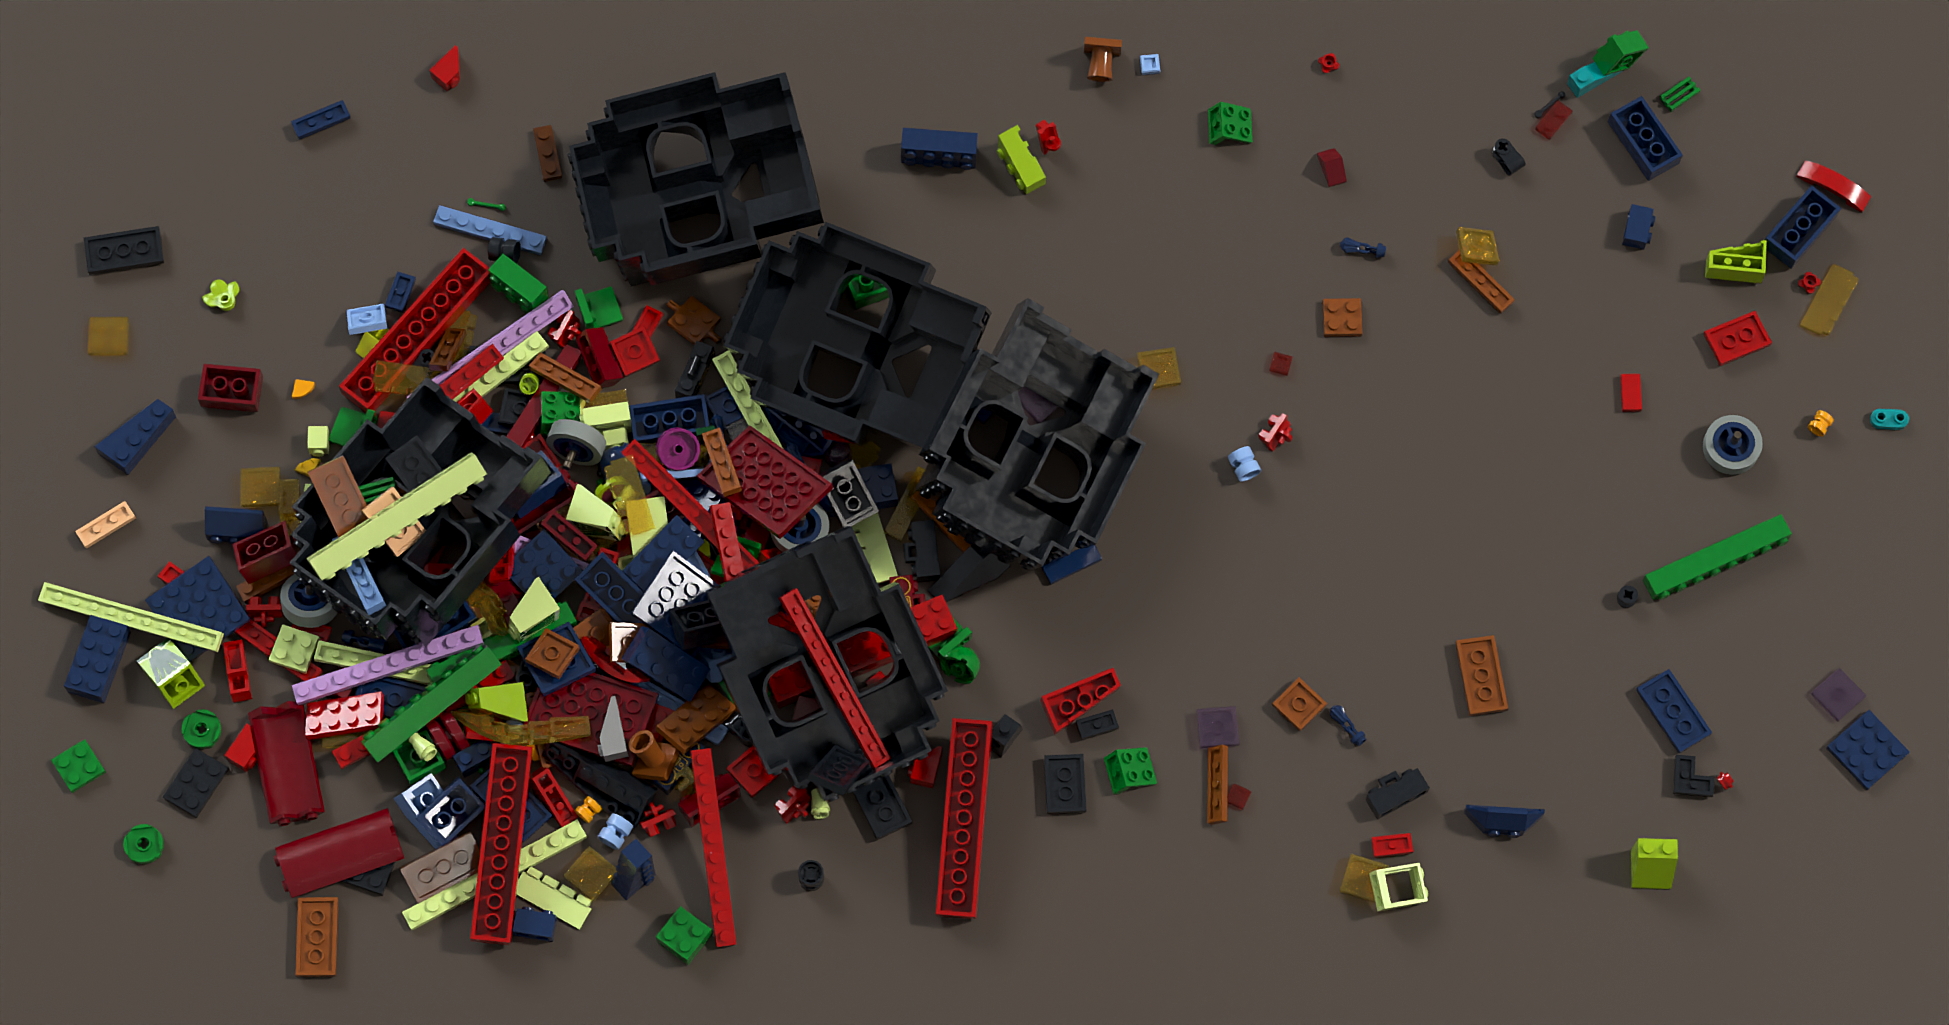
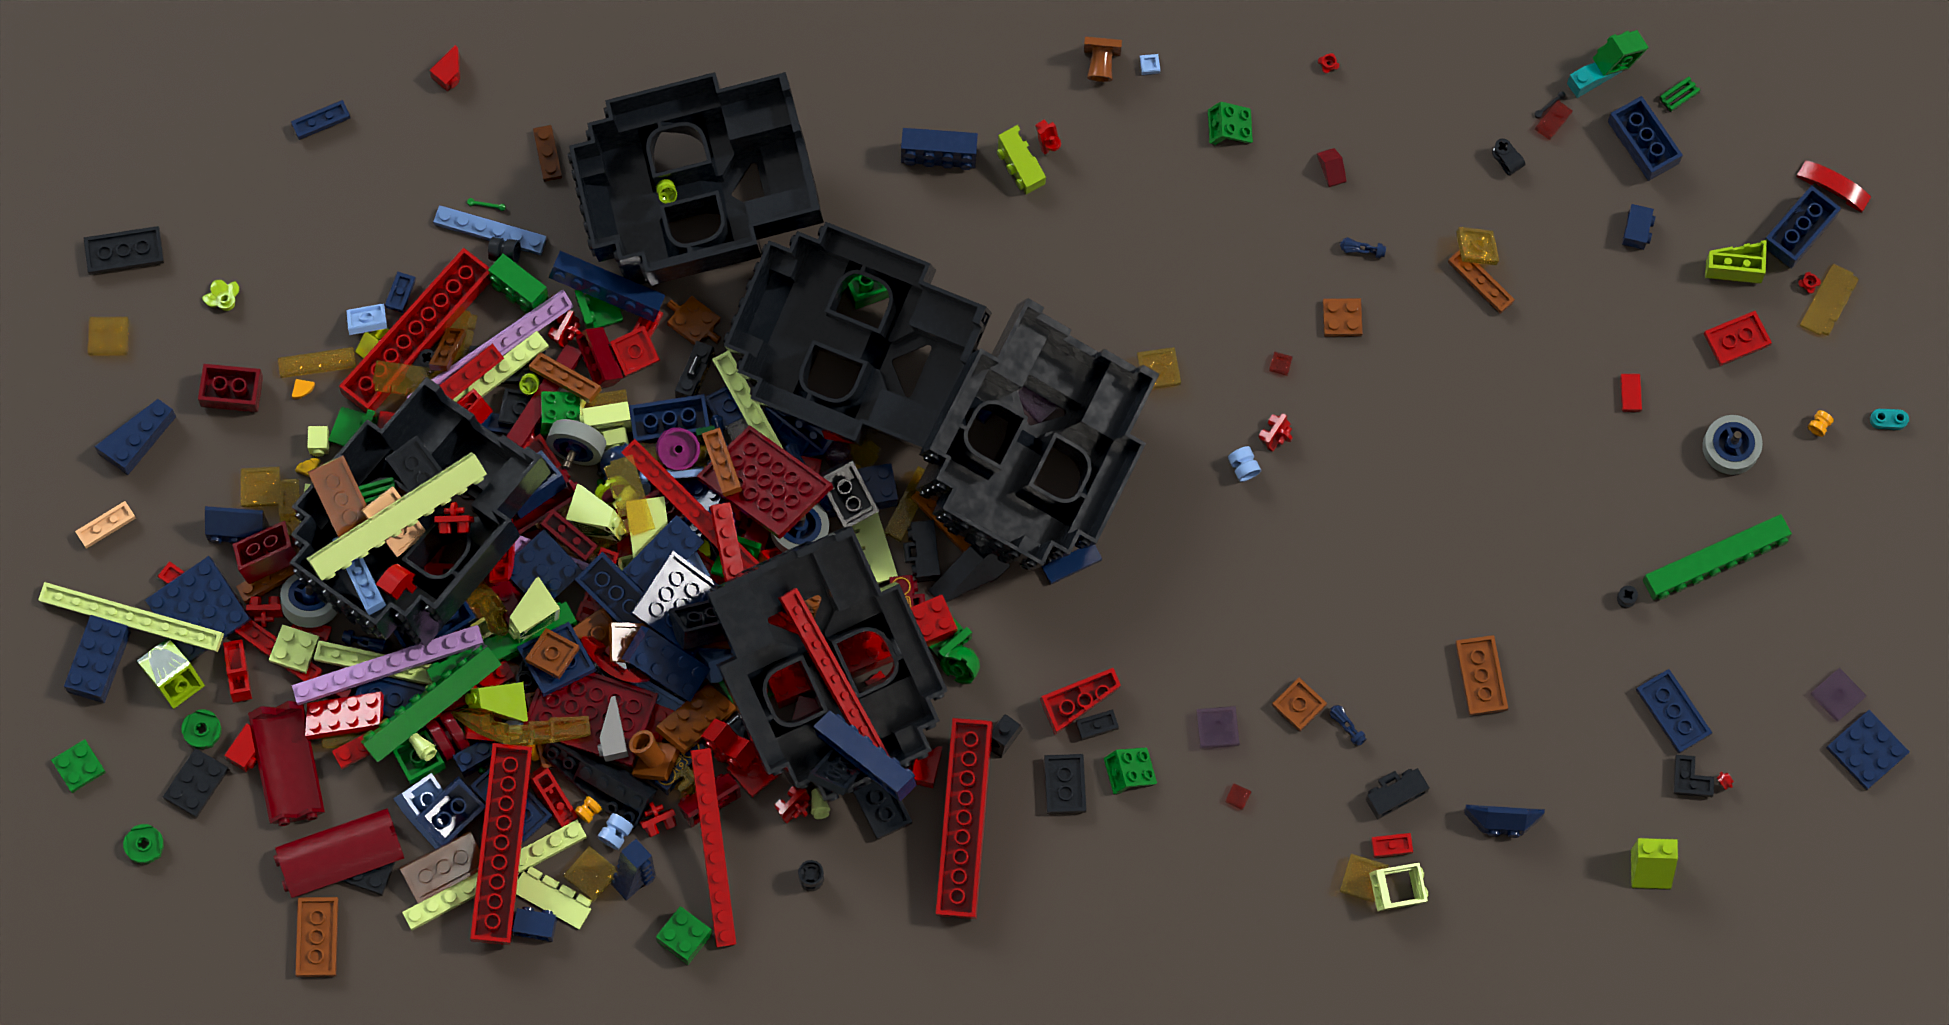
(316, 362): none -> clear yellow plate
(396, 580): none -> red brick
(463, 522): none -> red hips
(606, 286): none -> dark blue brick
(668, 195): none -> lime wheel
(728, 745): none -> red brick
(865, 756): none -> dark blue brick
(1217, 784): dark orange plate -> none

